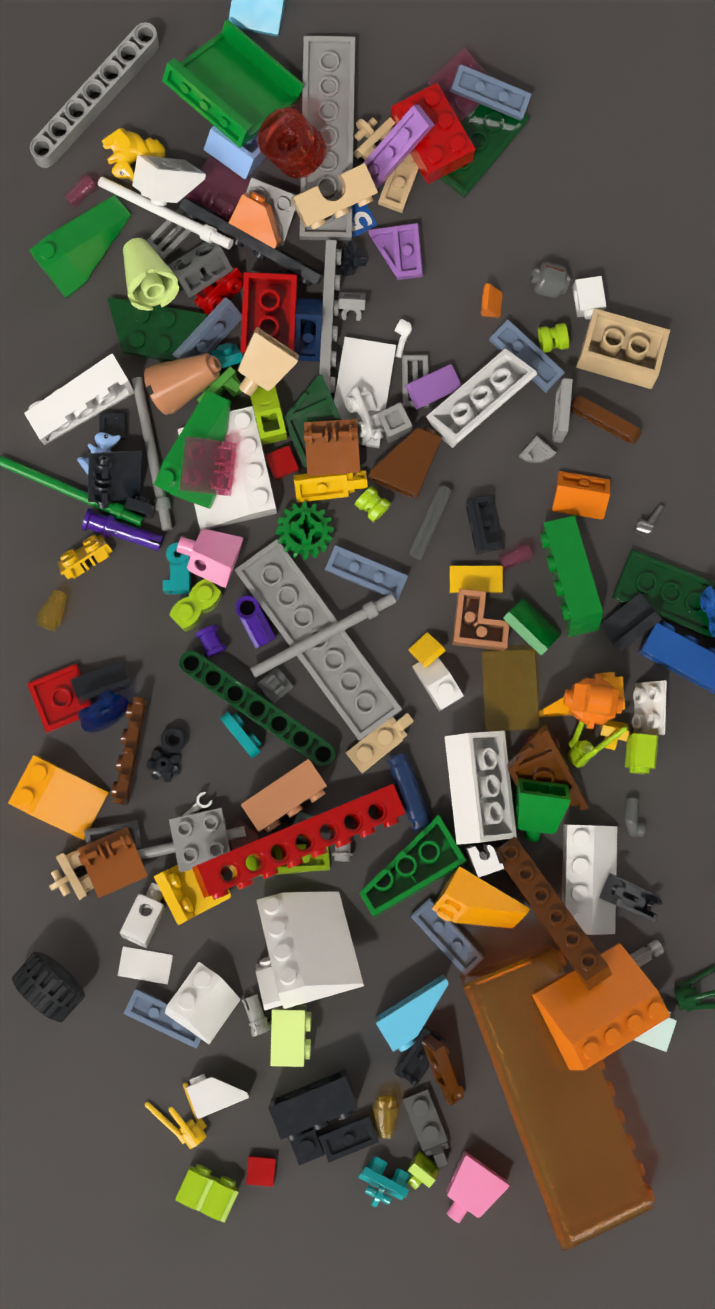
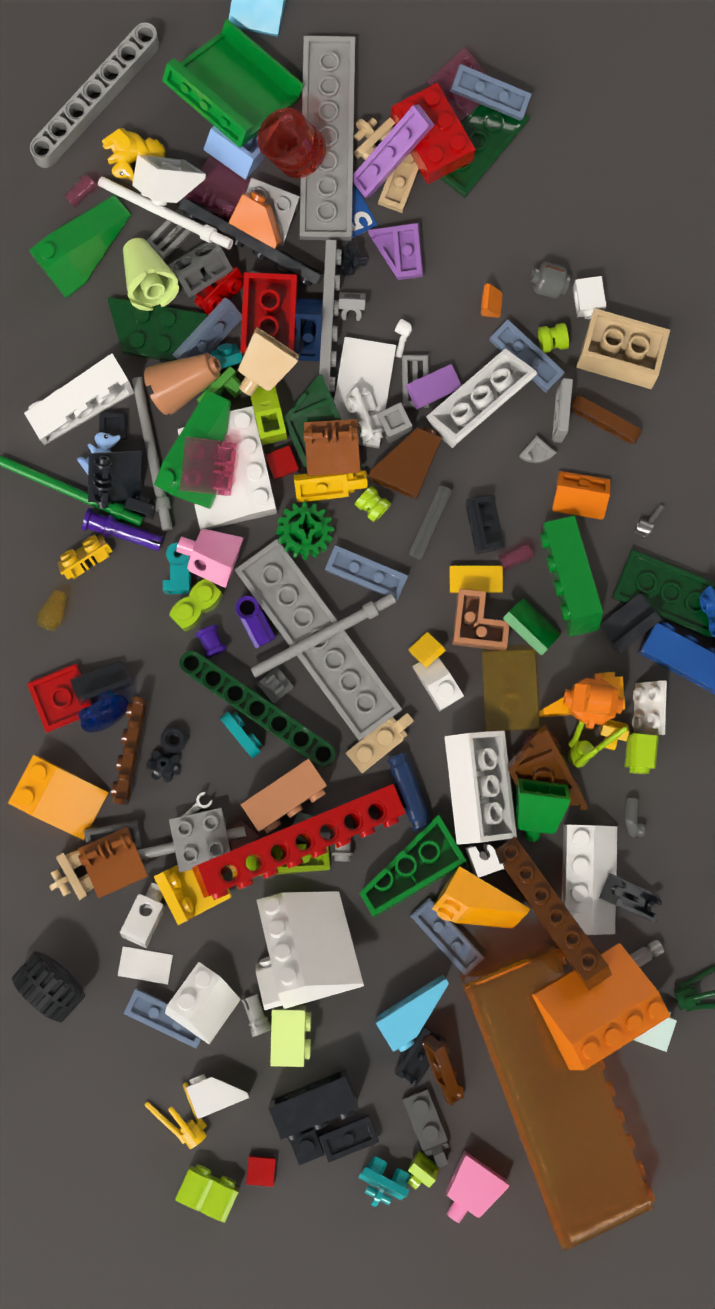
(356, 188): tan arch -> none
(385, 1115): clear yellow cone -> none

